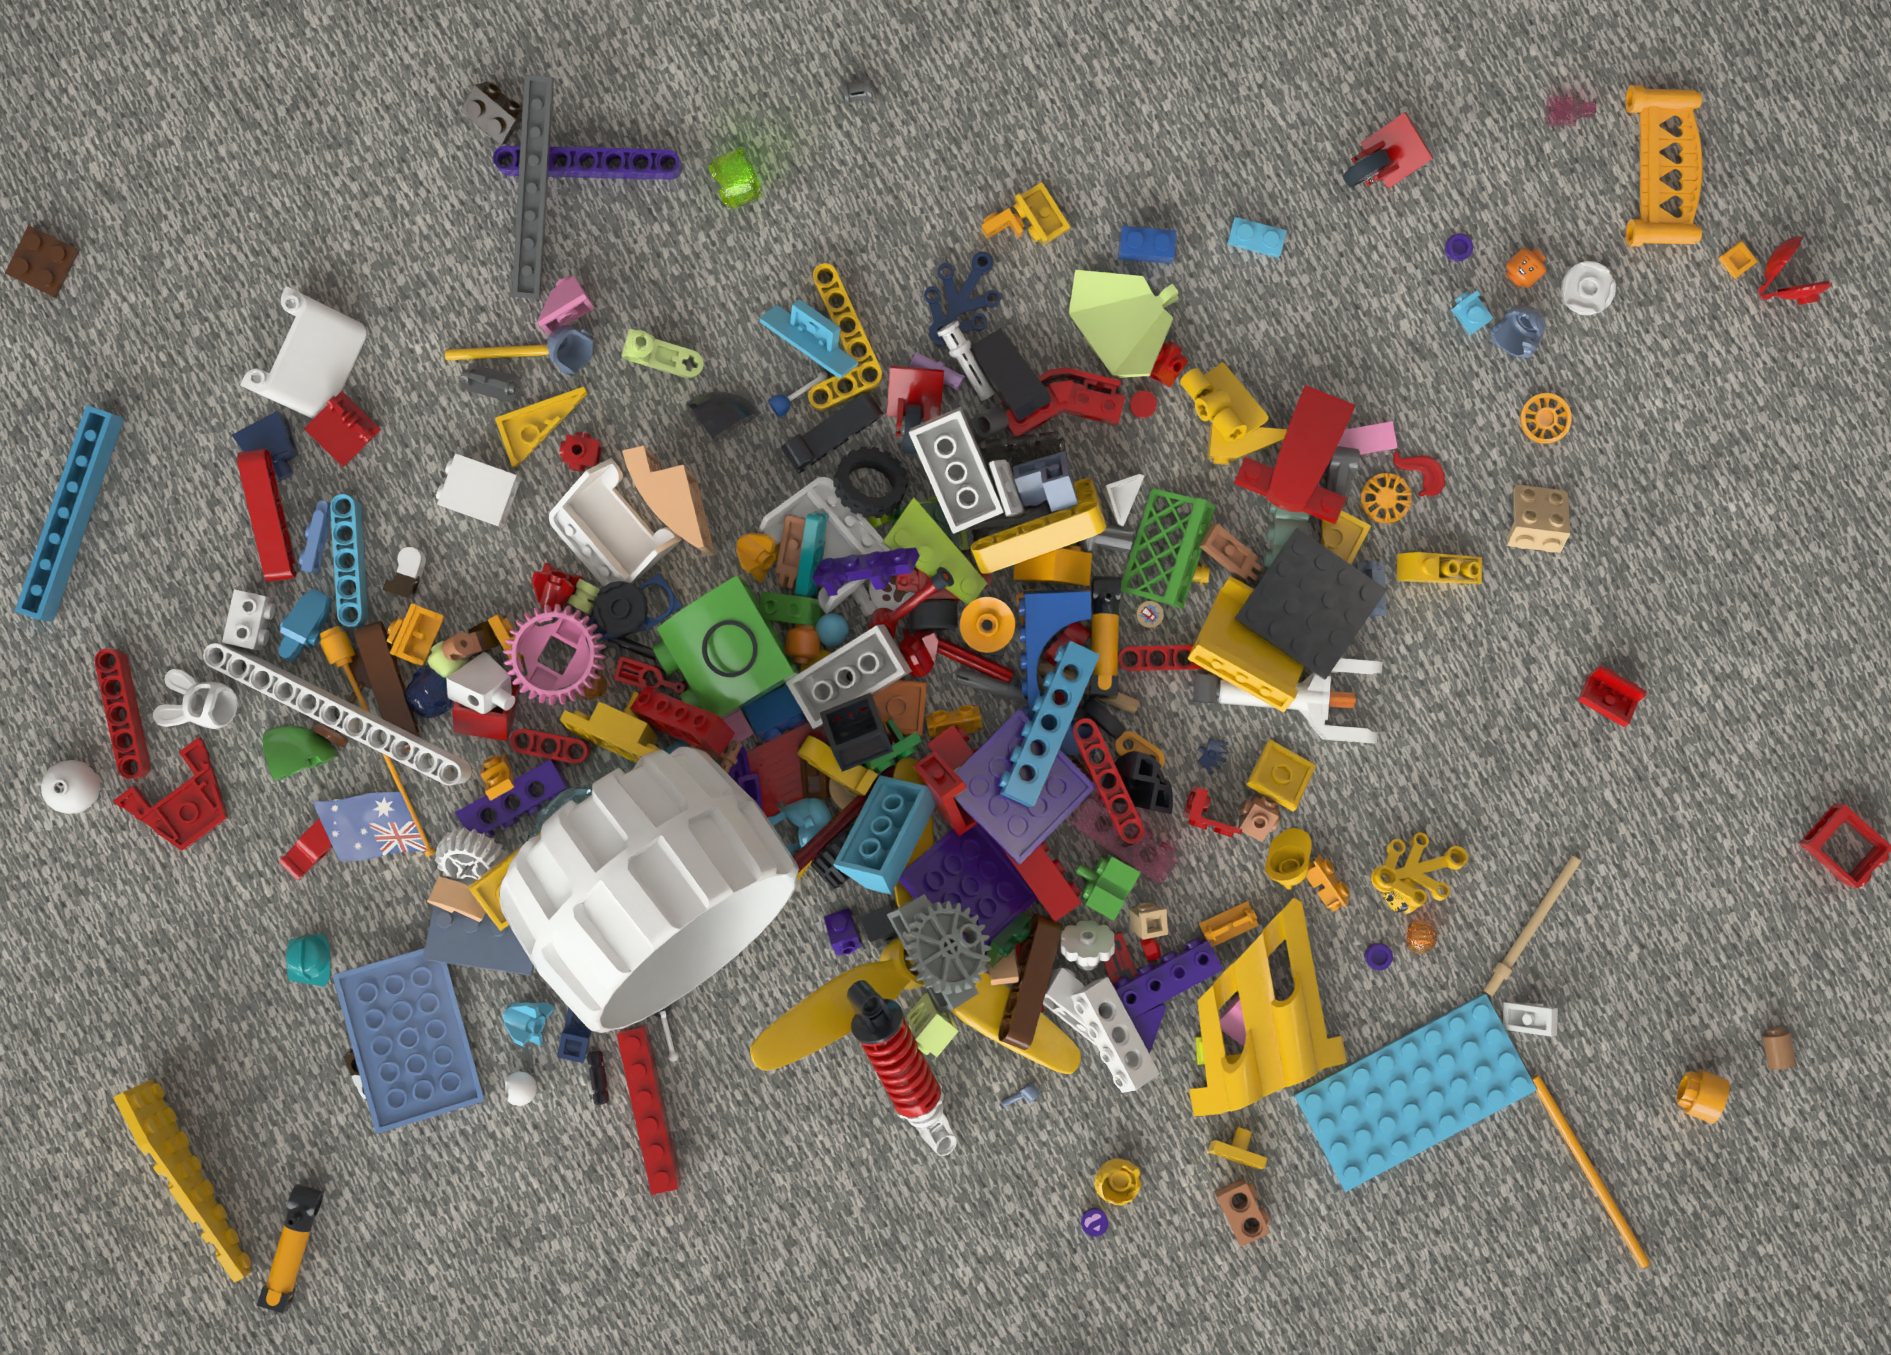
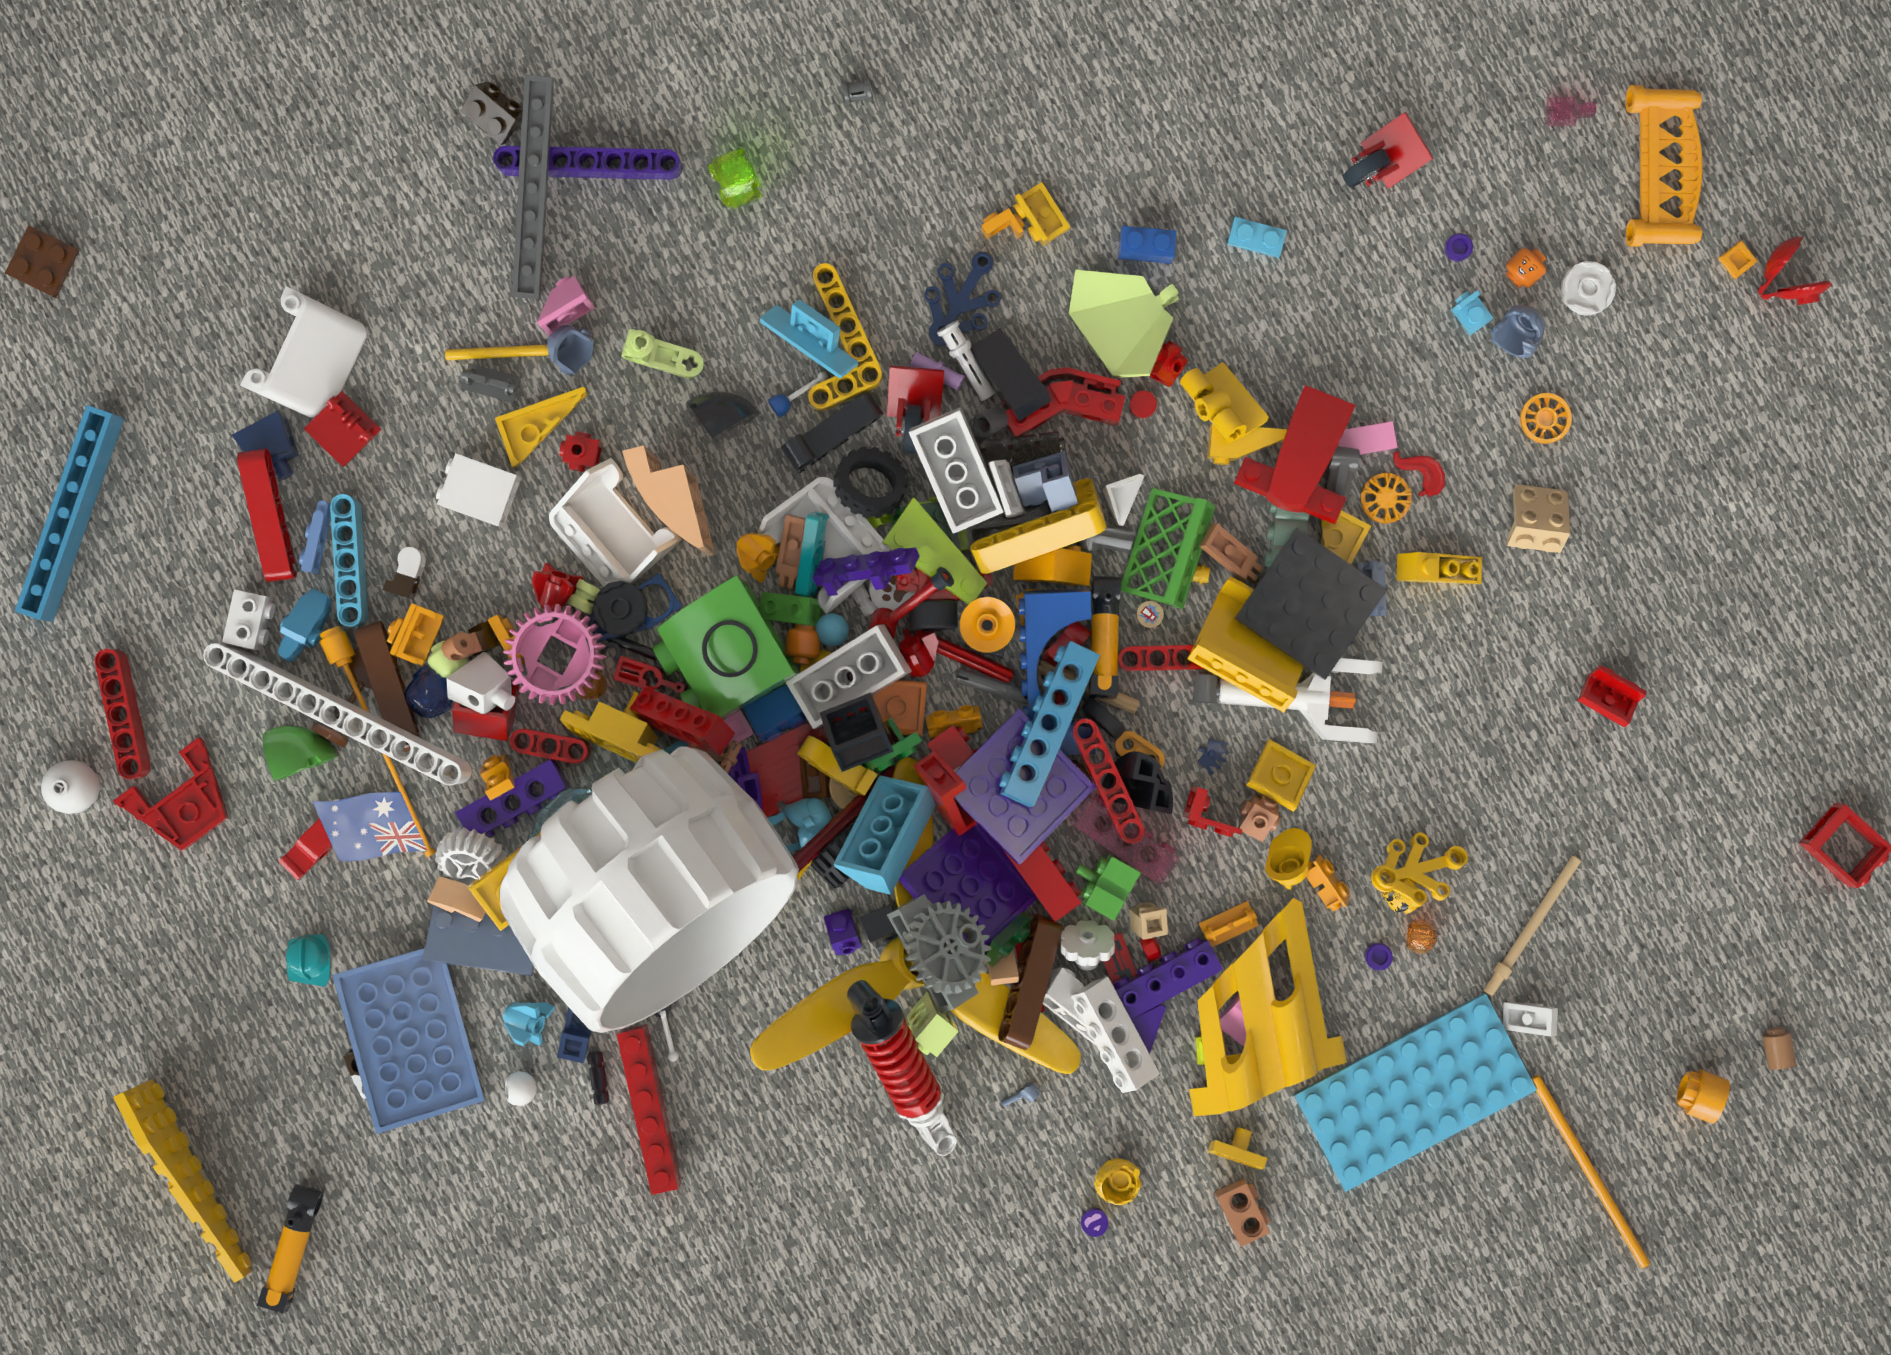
(203, 703): white piece -> none

